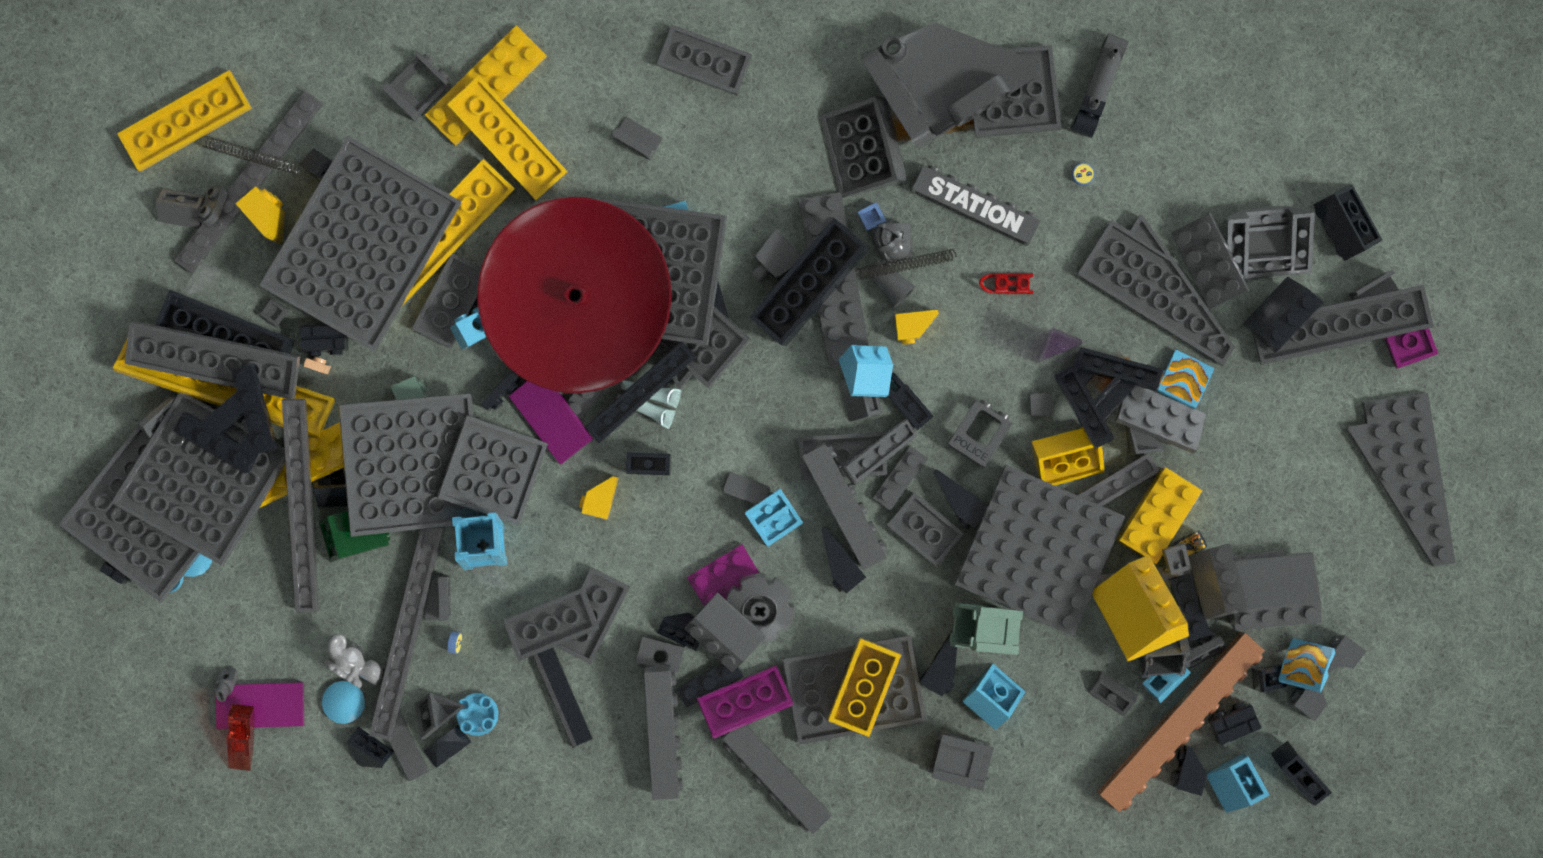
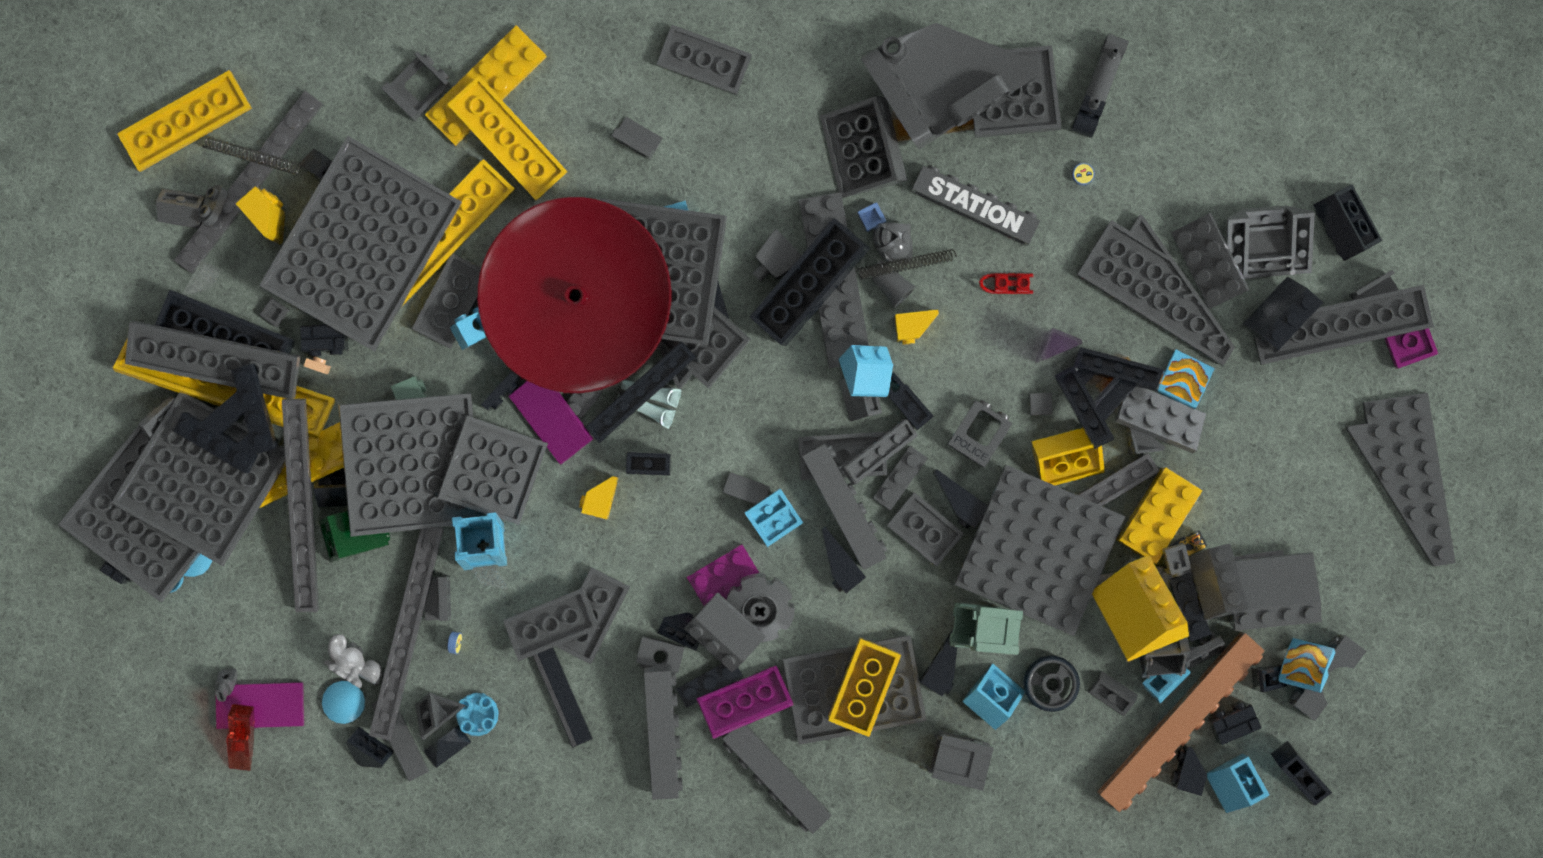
(1065, 670): none -> dark grey wheel

